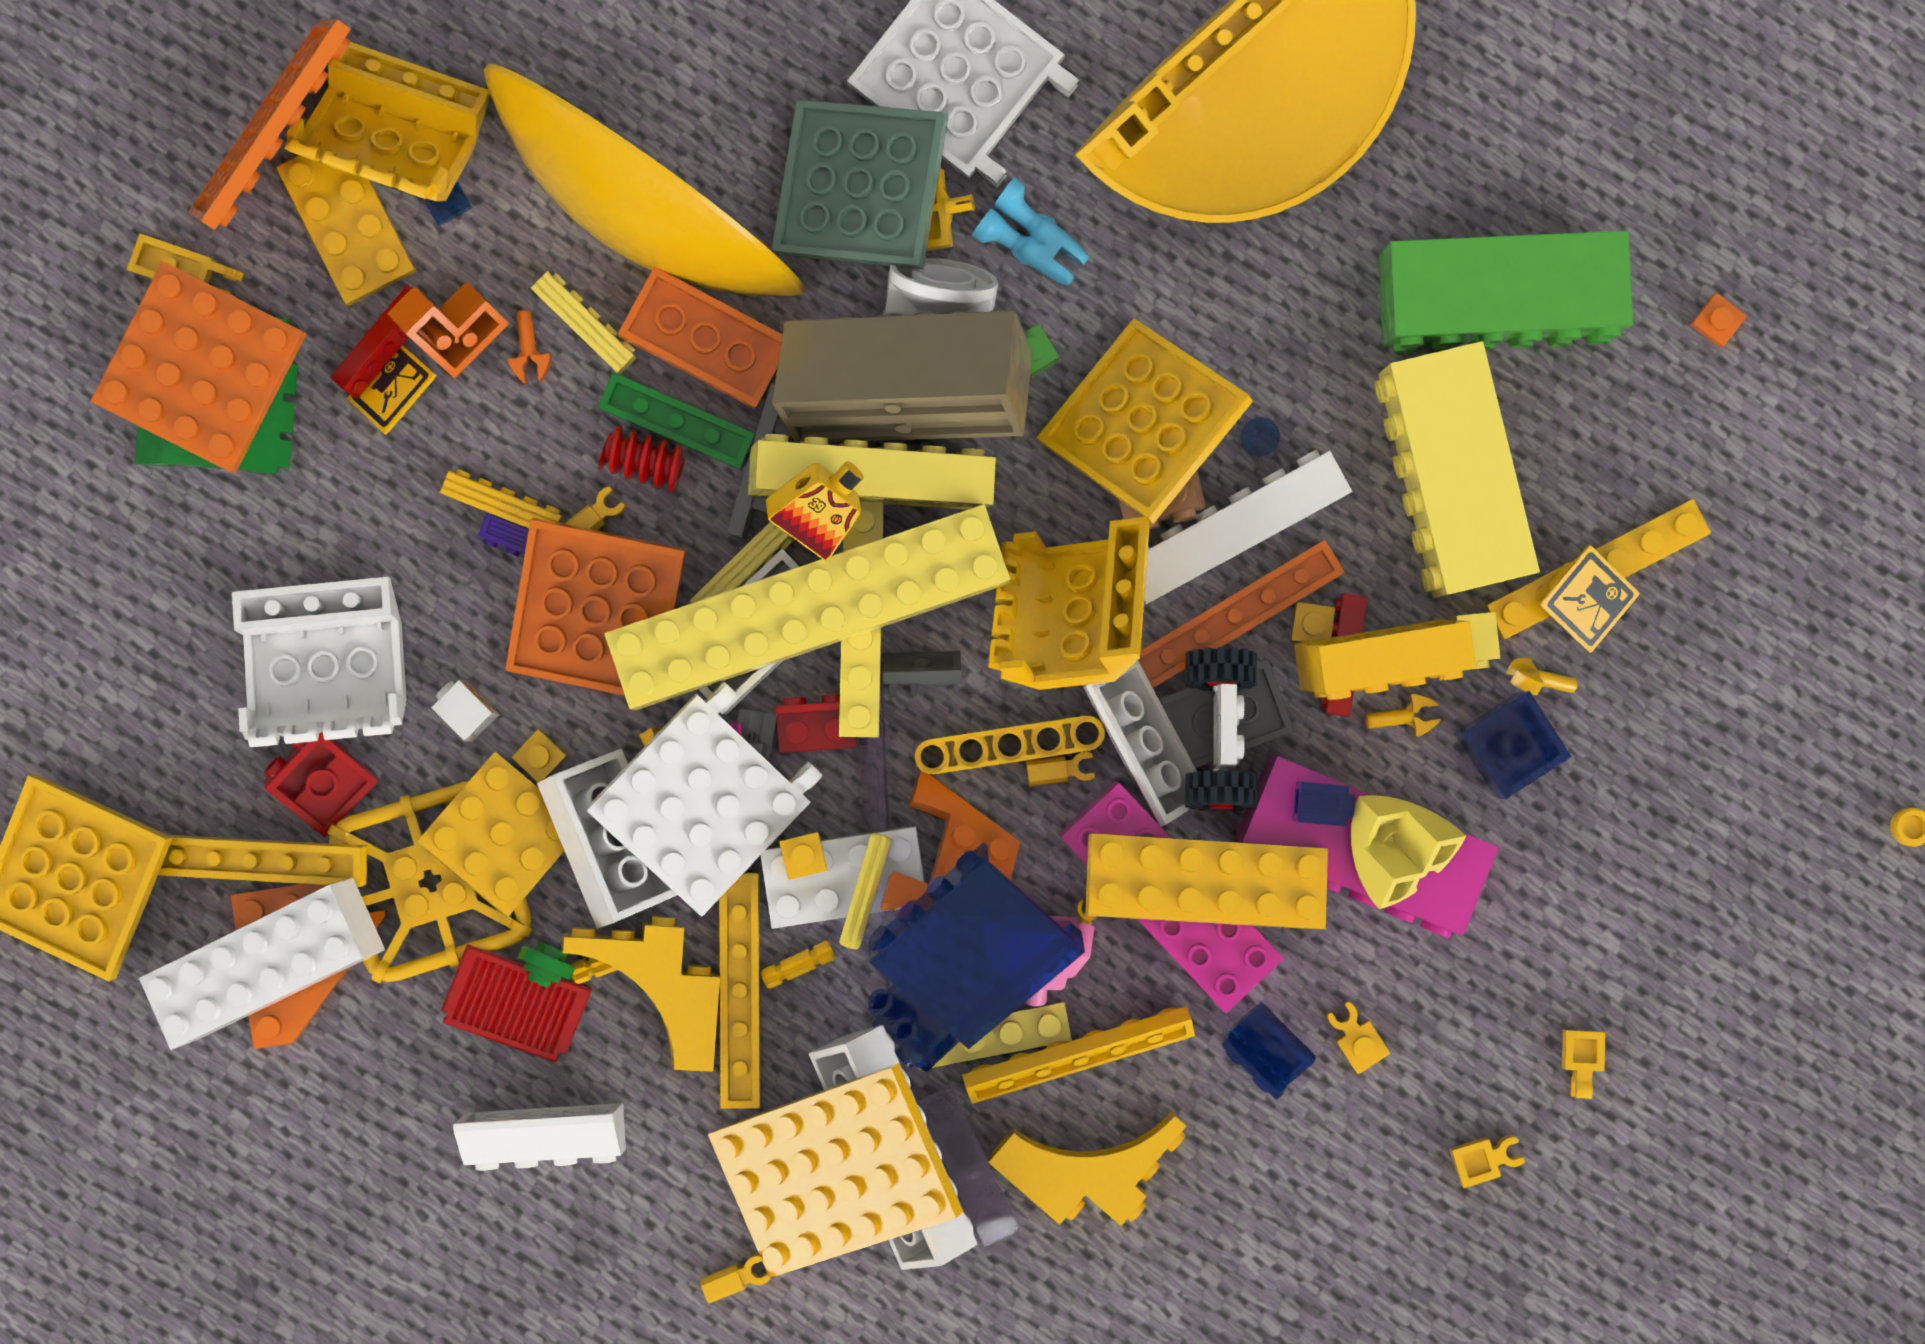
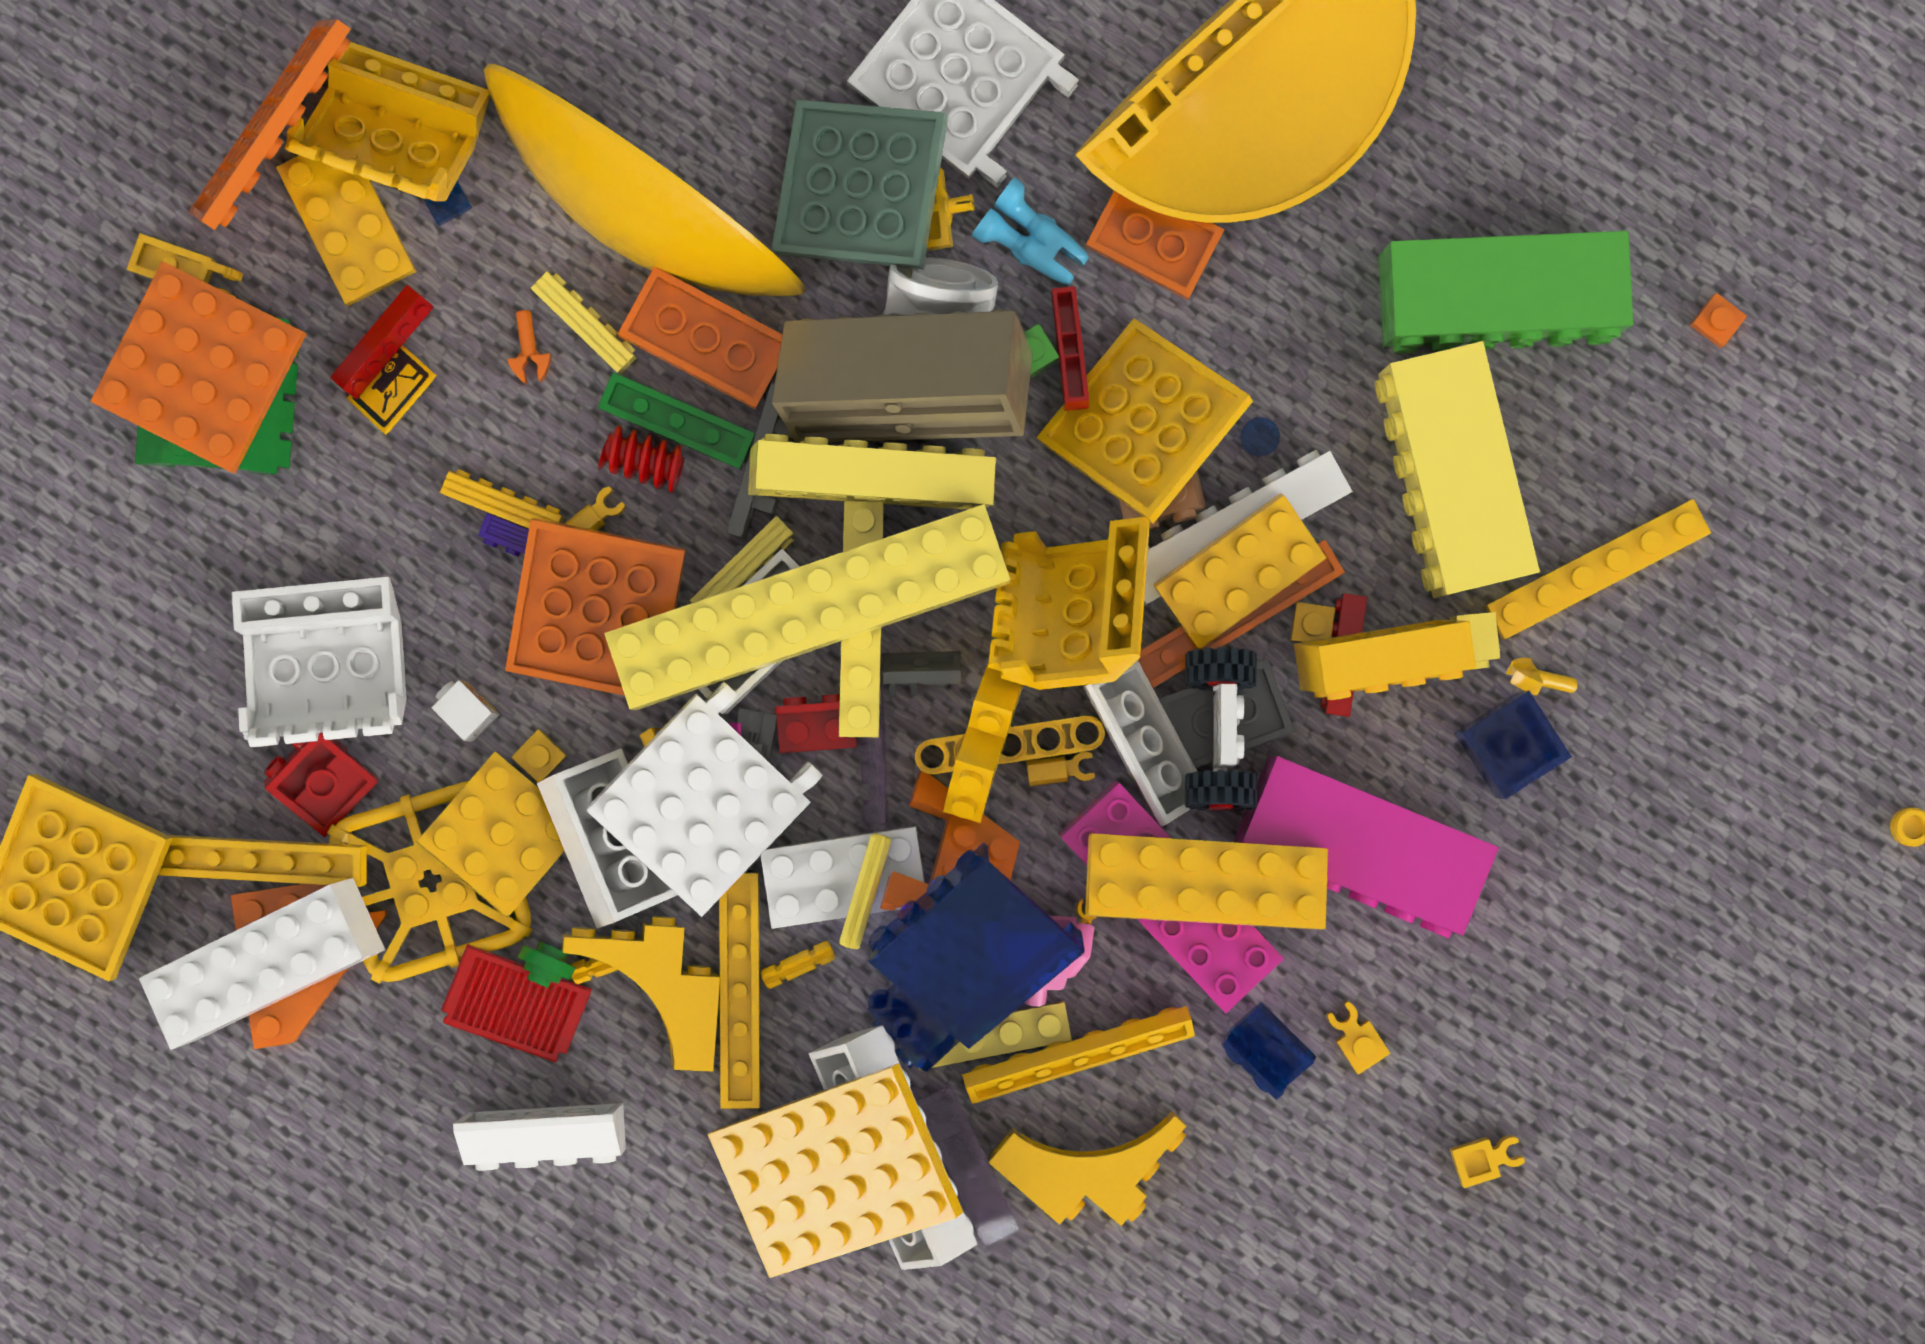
(452, 332): orange brick -> none
(732, 1279): yellow bar -> none
(803, 855): yellow plate -> none
(817, 507): torso -> none
(982, 746): none -> yellow arch
(1070, 348): none -> red piece
(1154, 244): none -> orange plate
(1240, 571): none -> yellow plate
(1323, 803): clear blue brick -> none
(1398, 845): light yellow brick -> none
(1404, 716): yellow bar -> none
(1583, 1054): yellow plate -> none
(1588, 598): piece -> none

